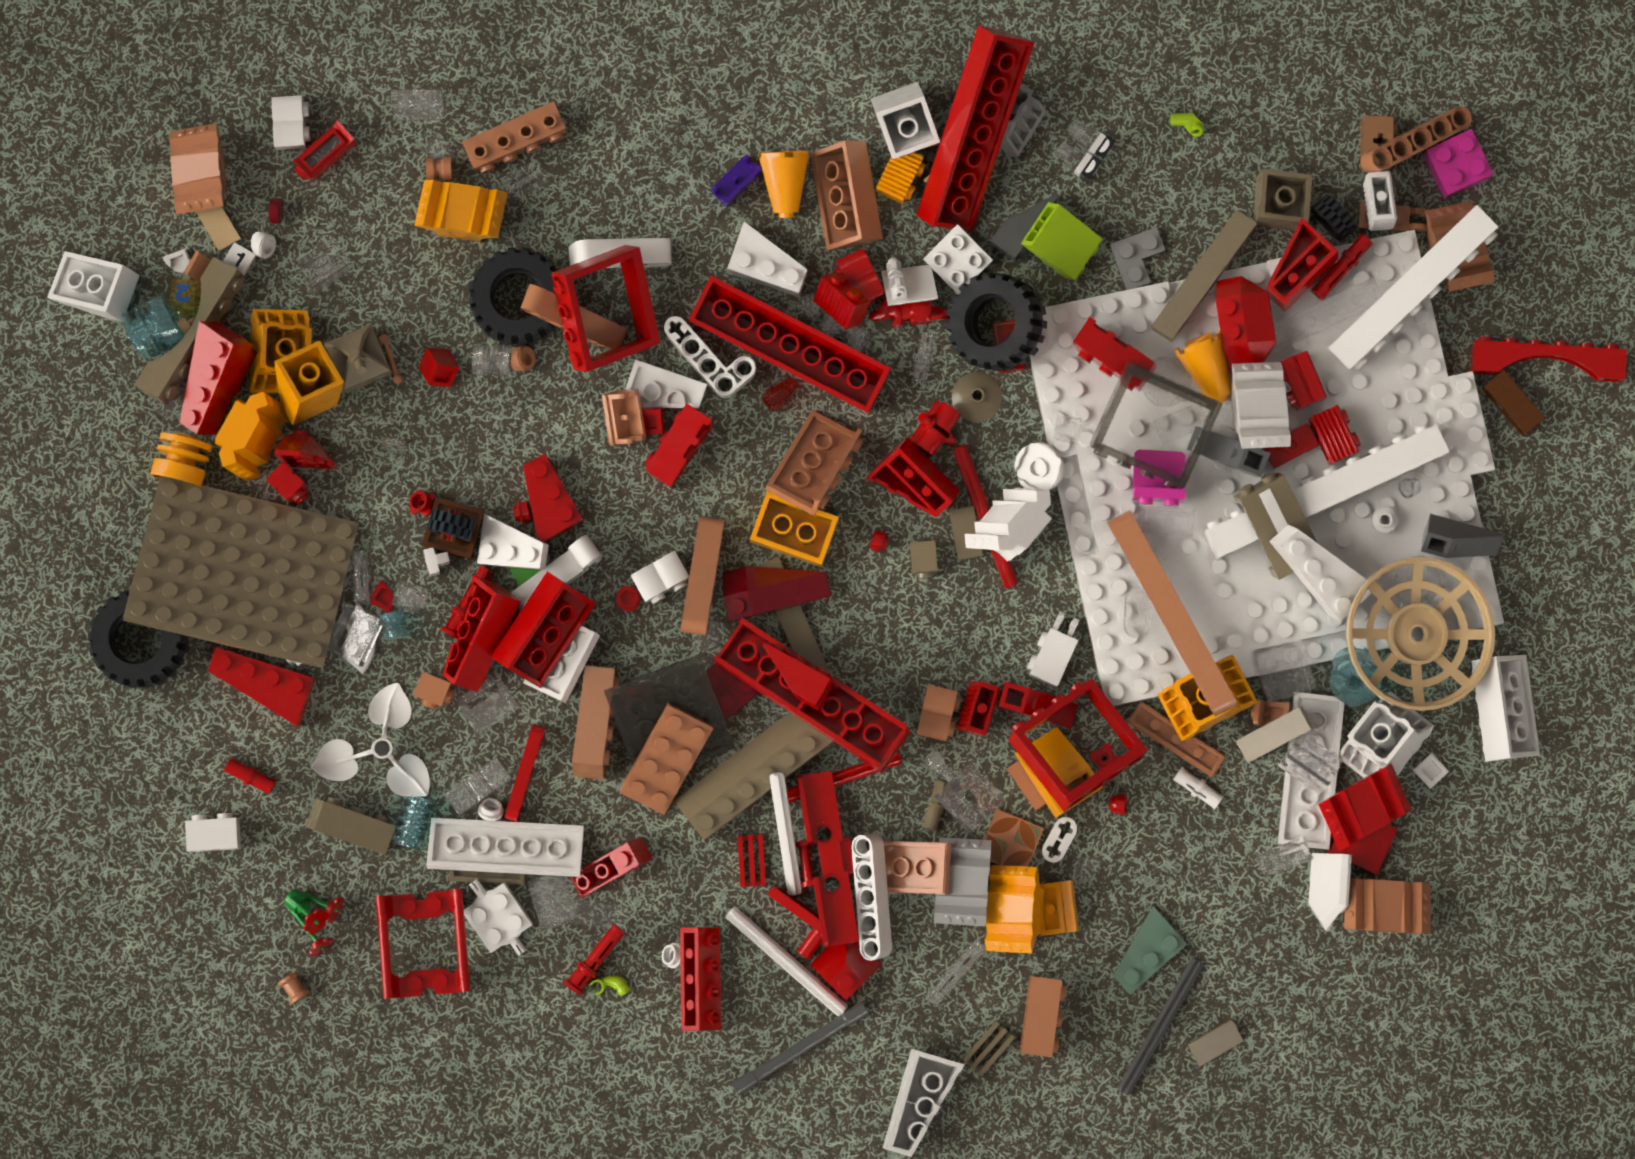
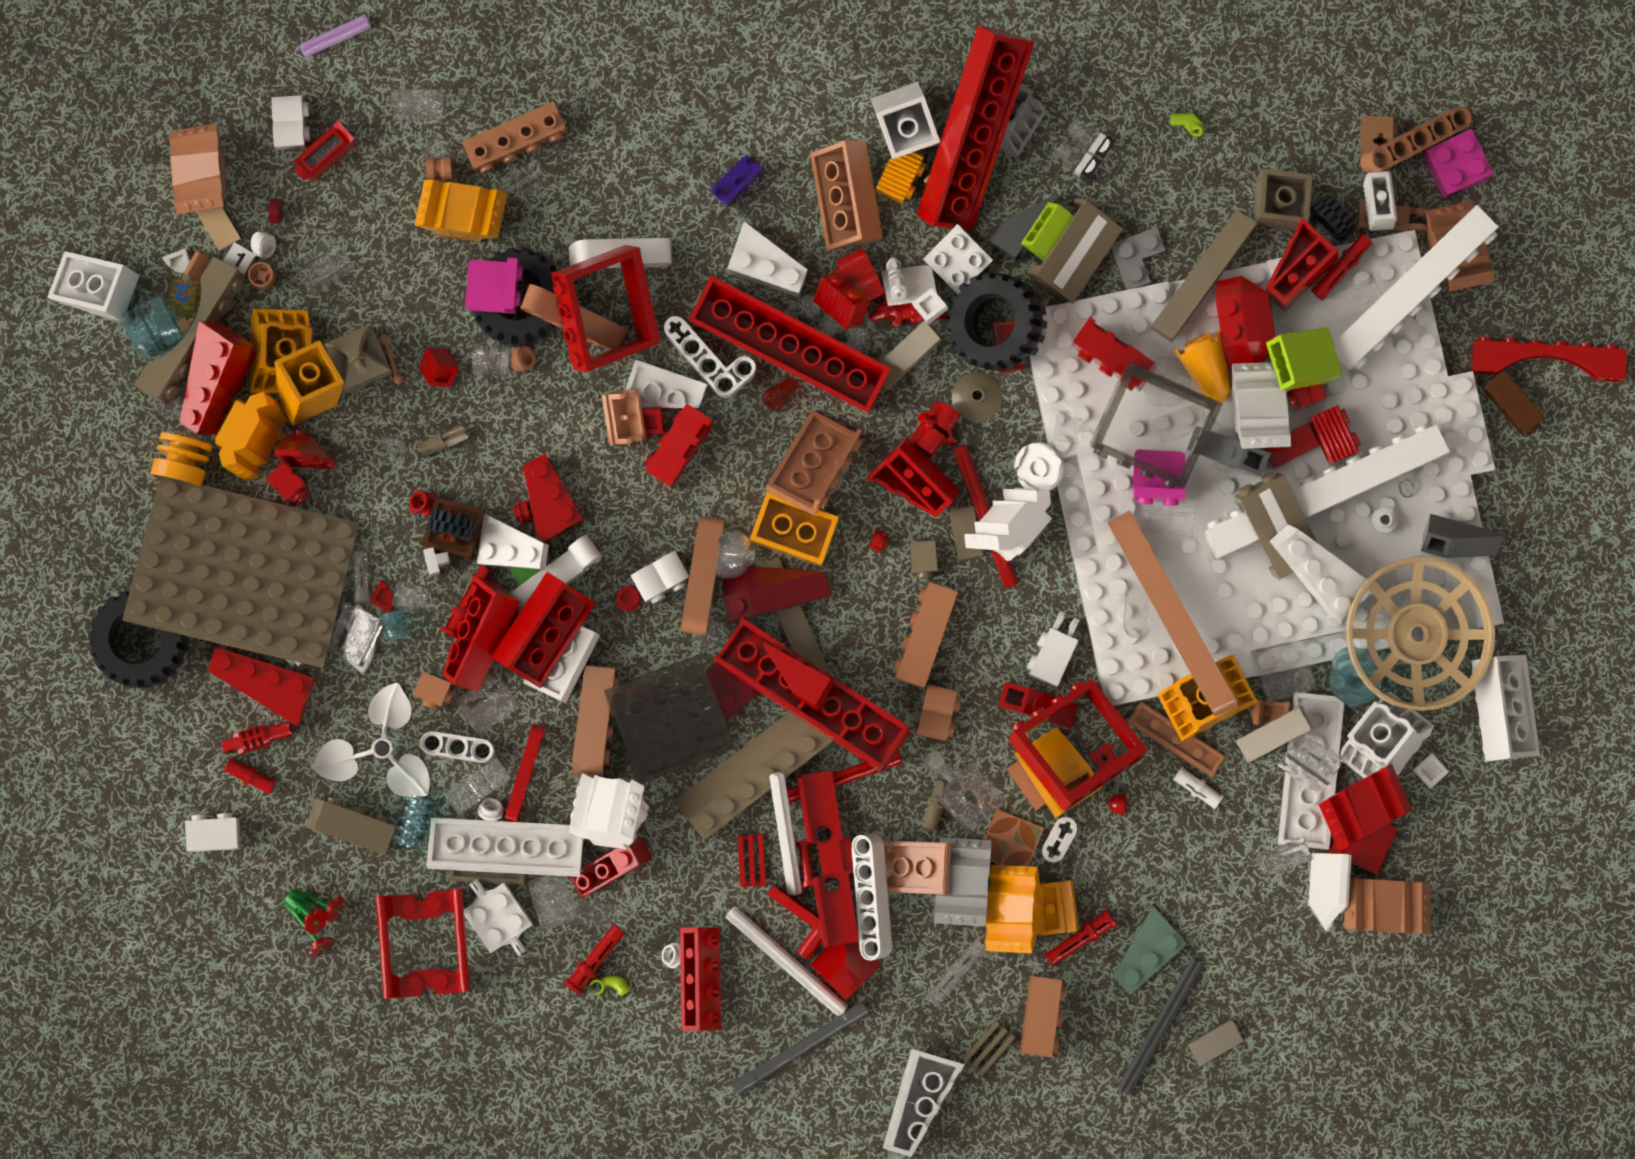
(256, 738): none -> red hinge
(261, 271): none -> nougat wheel
(294, 987): nougat bush -> none
(335, 36): none -> lavender axle
(443, 441): none -> dark tan axle
(446, 741): none -> white beam
(493, 286): none -> dark pink bracket
(608, 811): none -> white slope
(666, 758): nougat plate -> none
(733, 554): none -> clear cylinder
(784, 179): light orange cone -> none
(910, 352): none -> dark tan tile
(926, 635): none -> nougat brick
(930, 306): none -> white tile
(978, 708): red brick -> none
(1077, 251): none -> dark tan panel
(1091, 931): none -> red pin
(1304, 358): none -> lime brick

